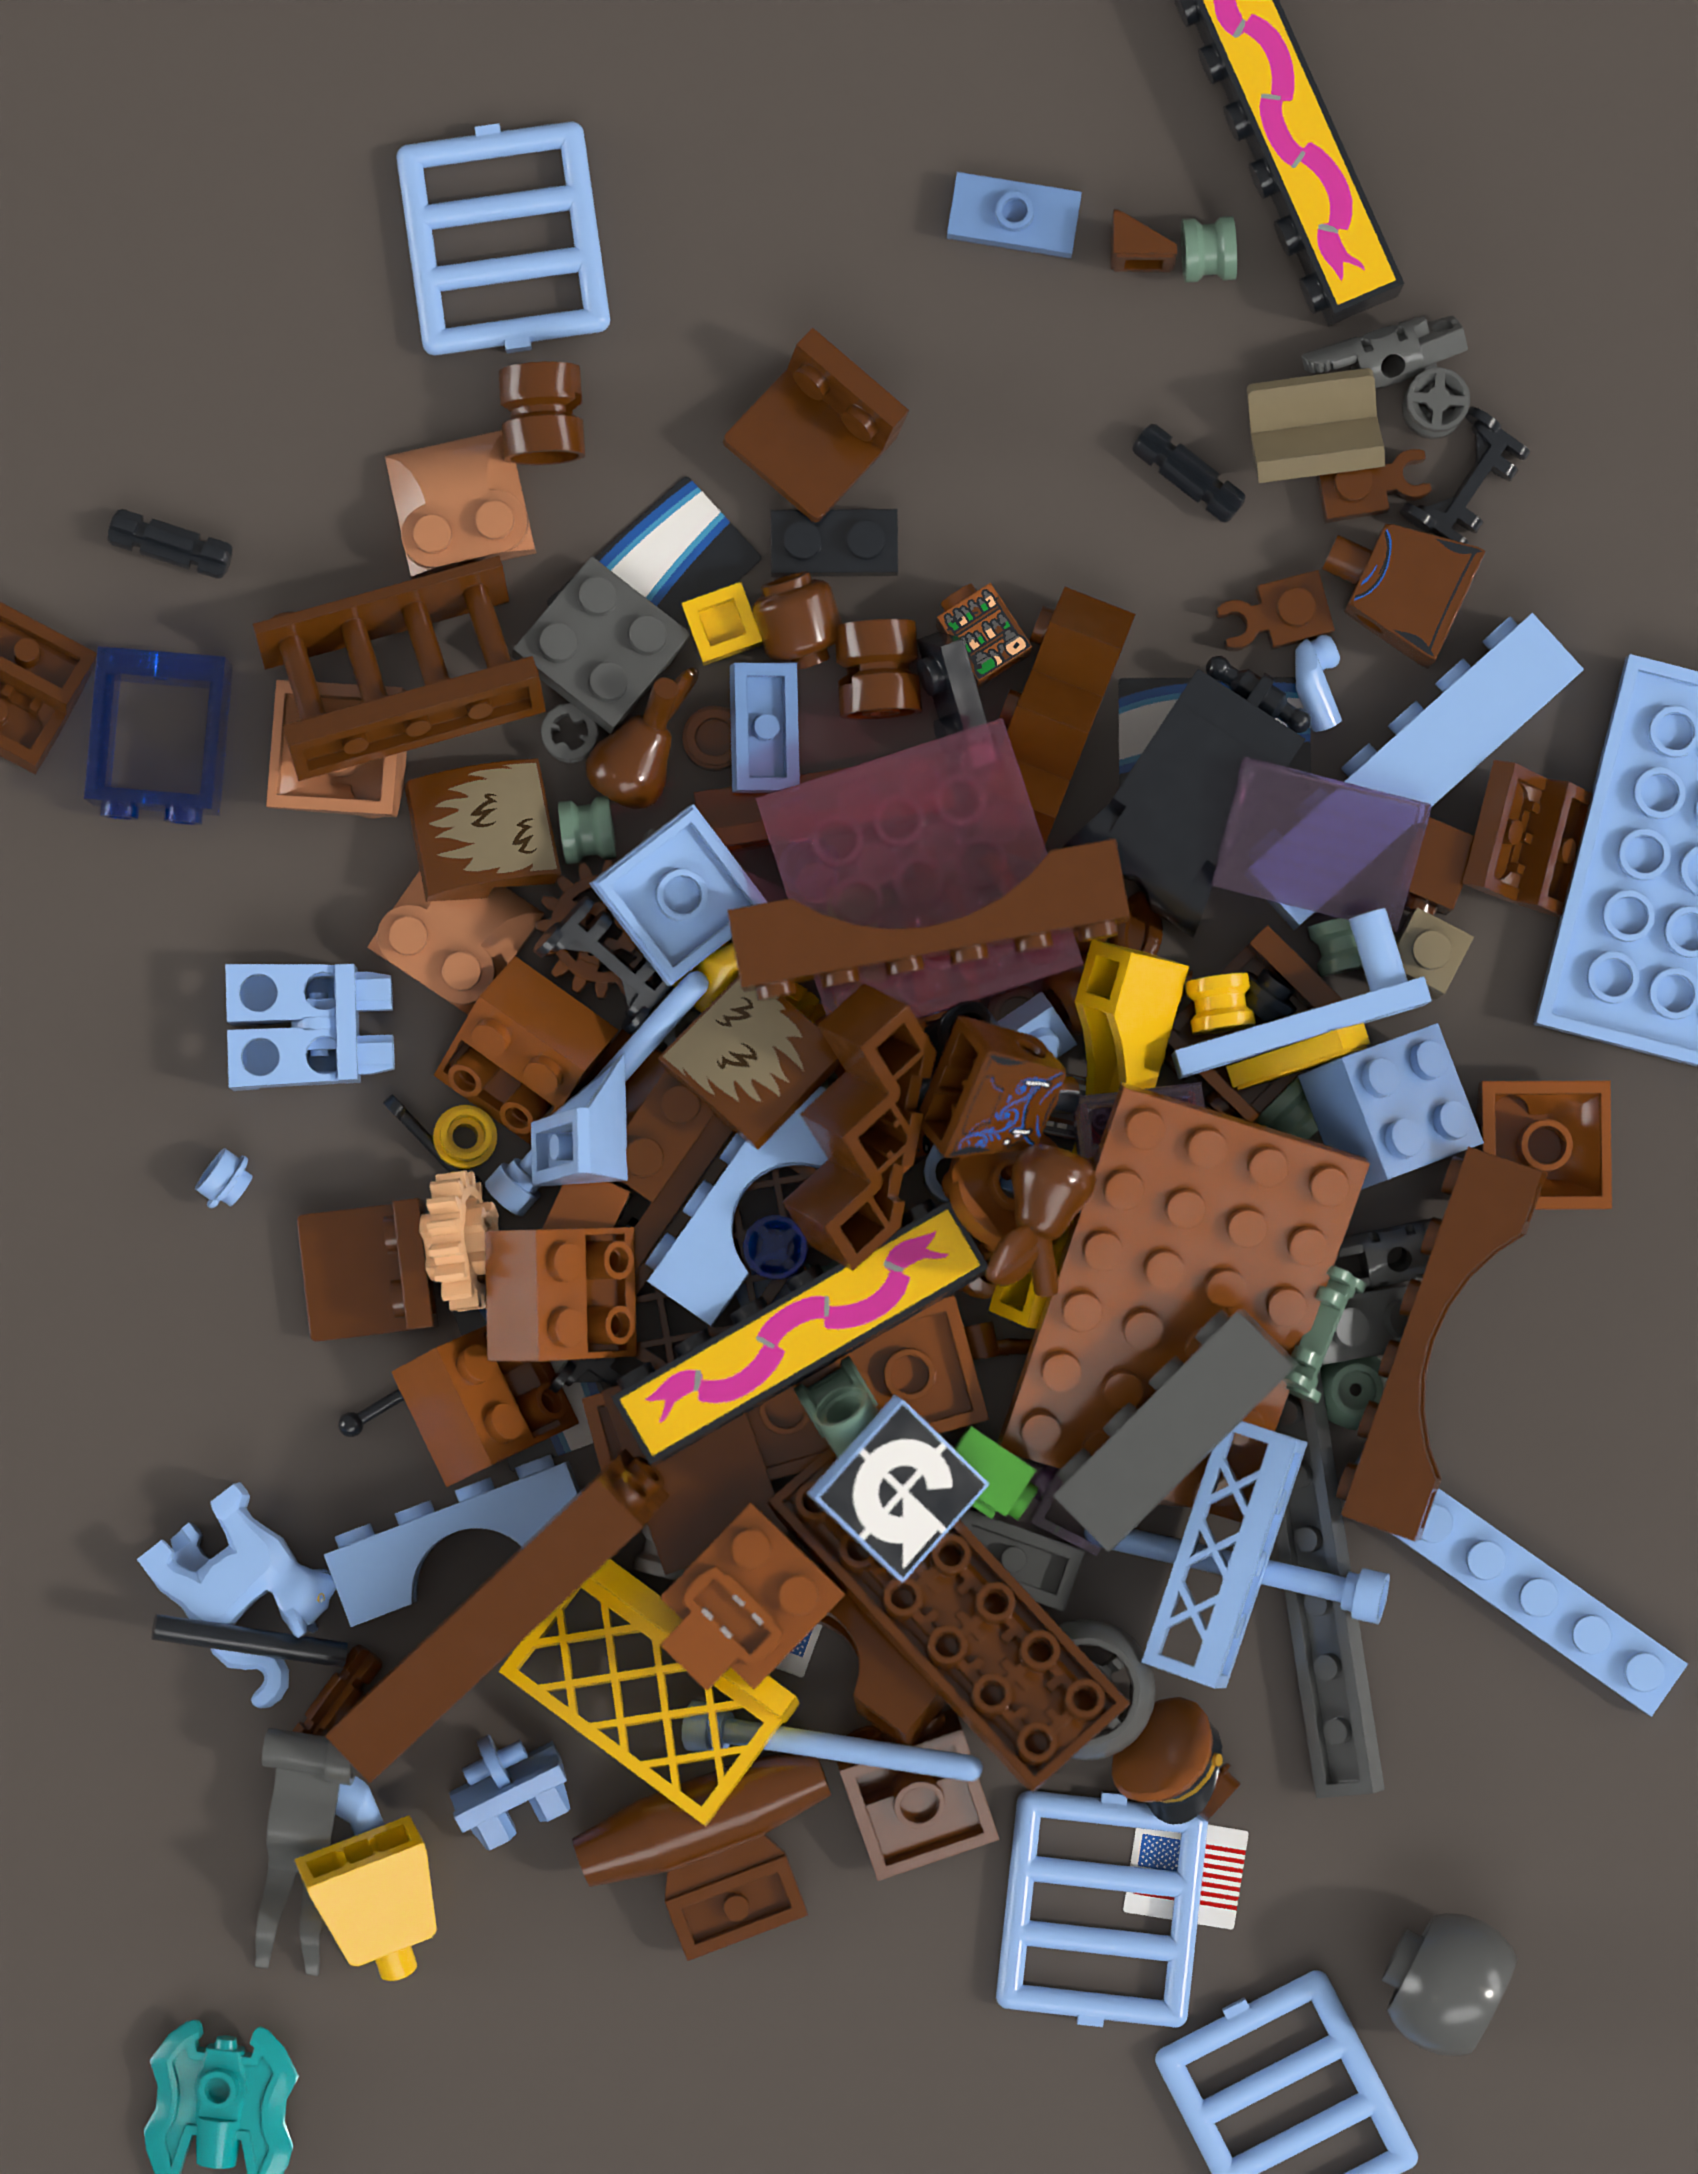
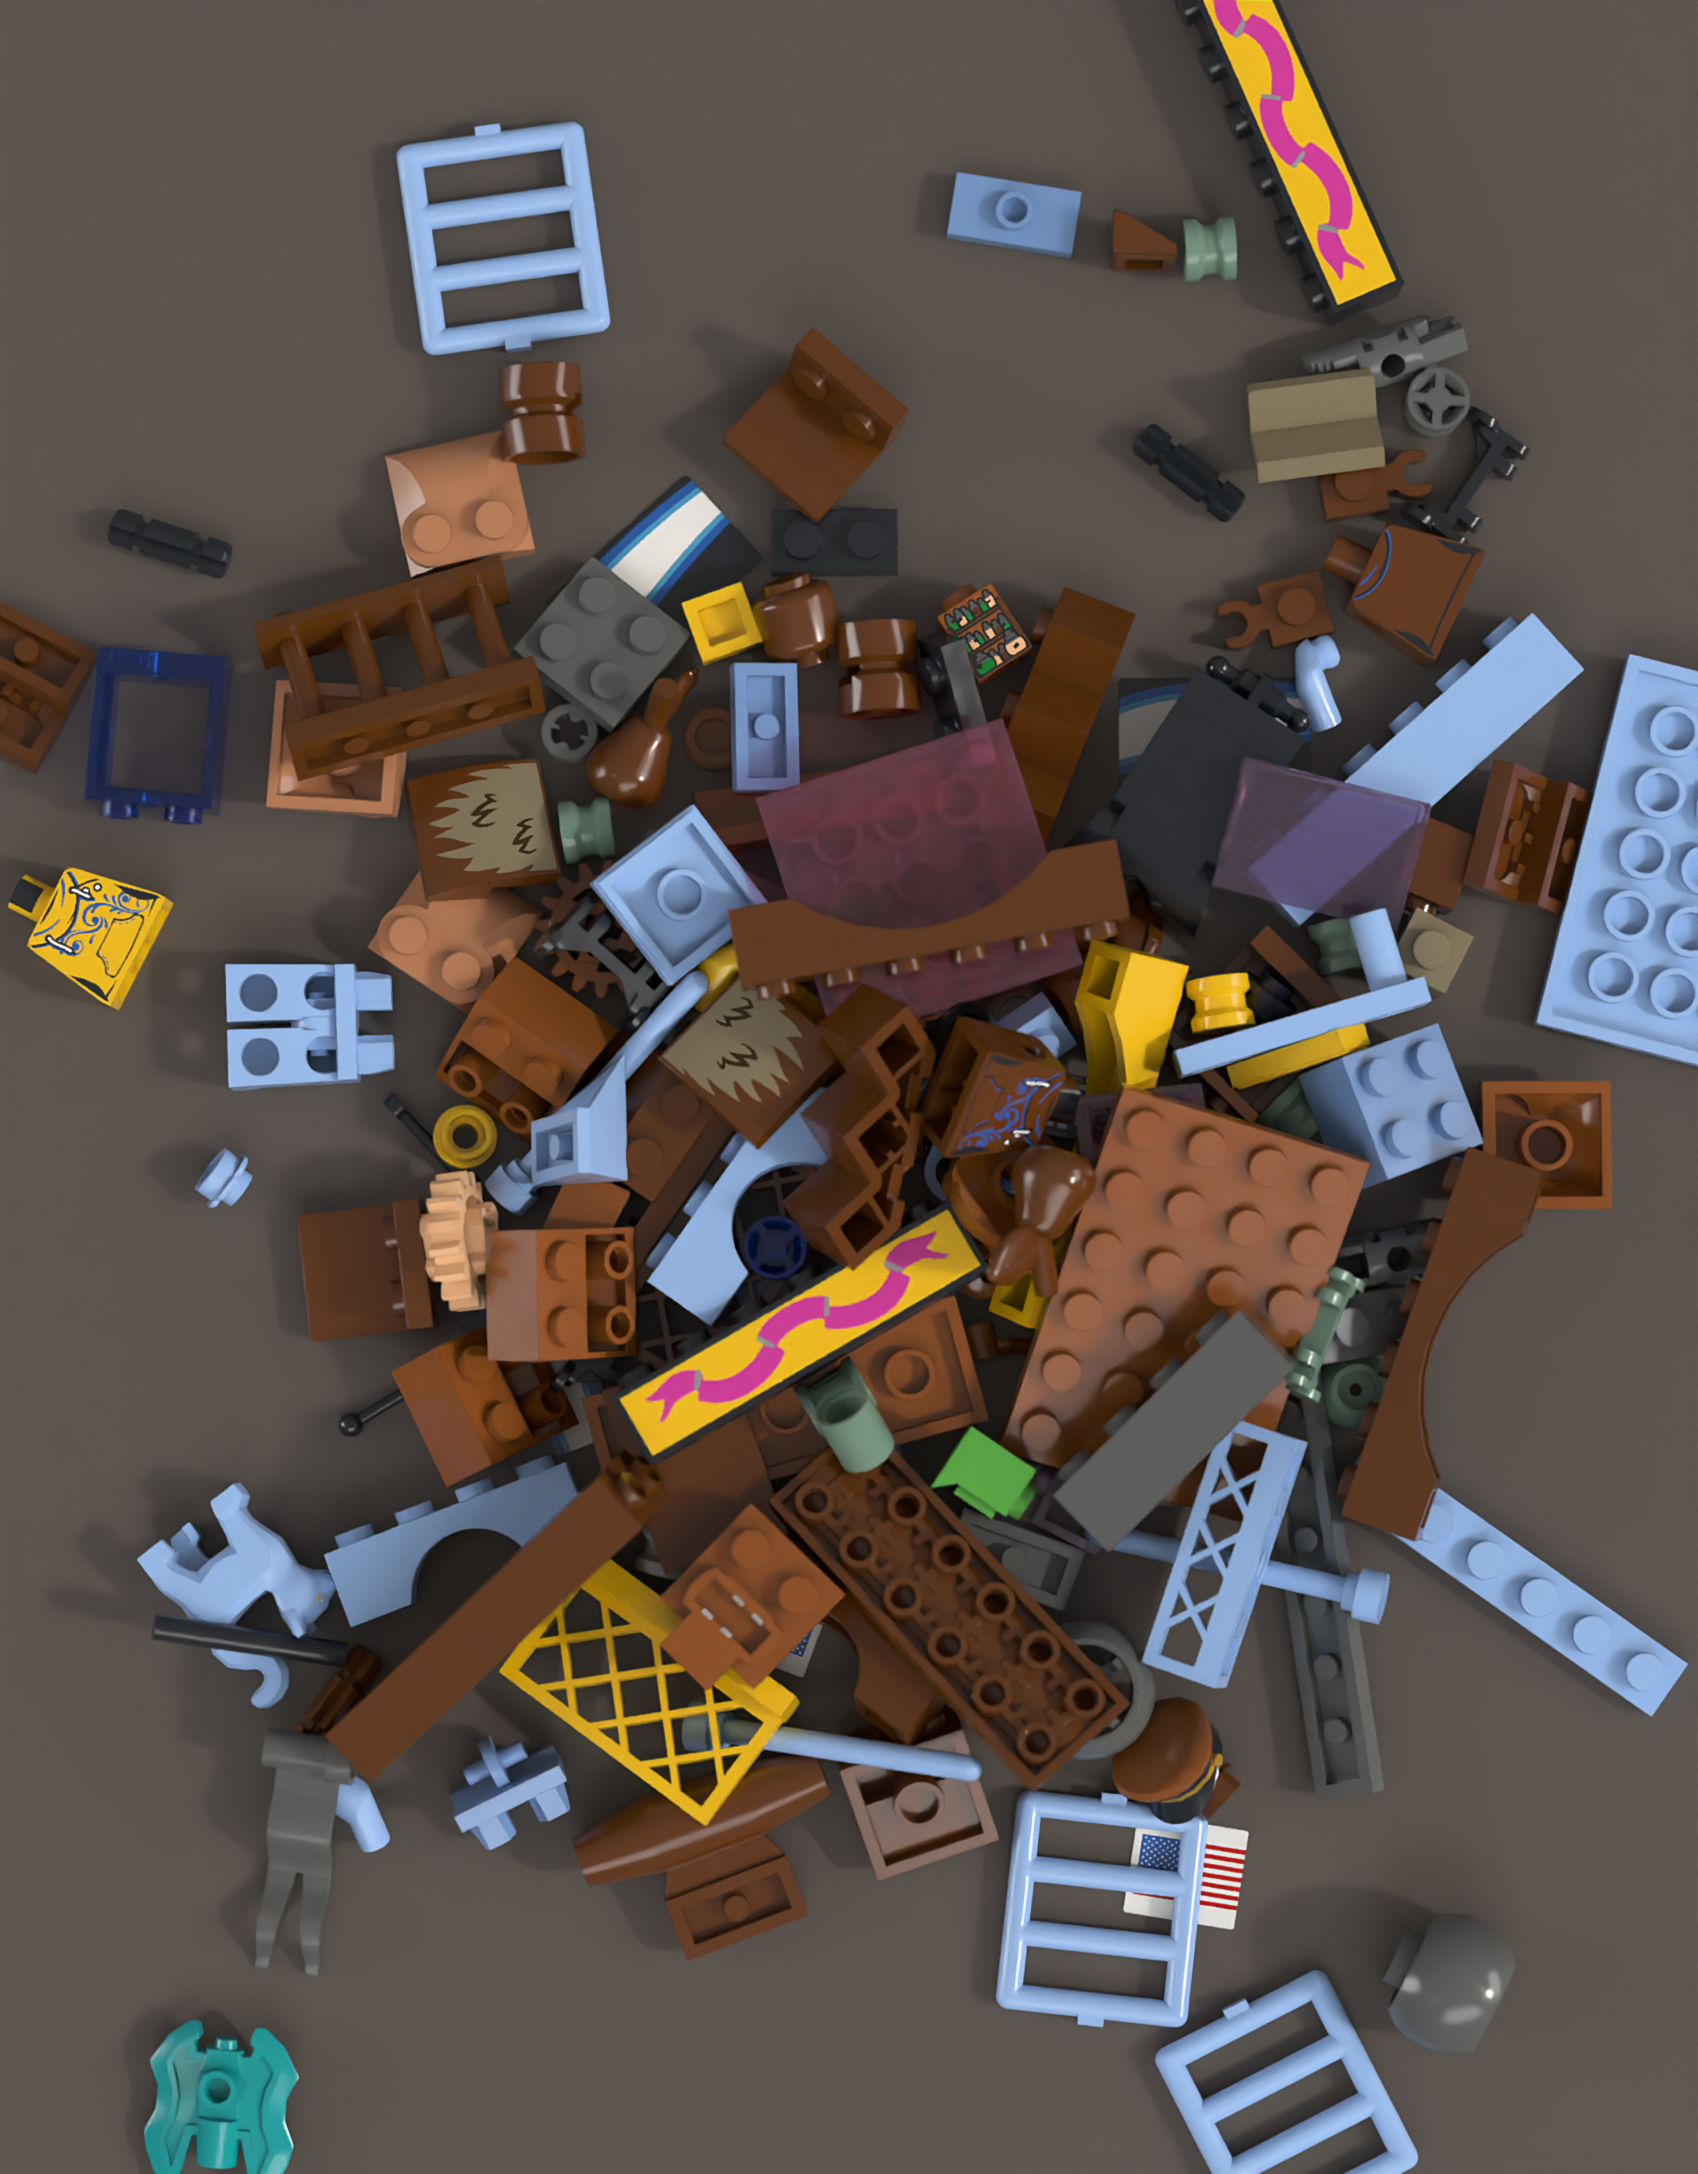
(92, 928): none -> yellow torso
(374, 1895): yellow torso -> none
(898, 1488): tile -> none

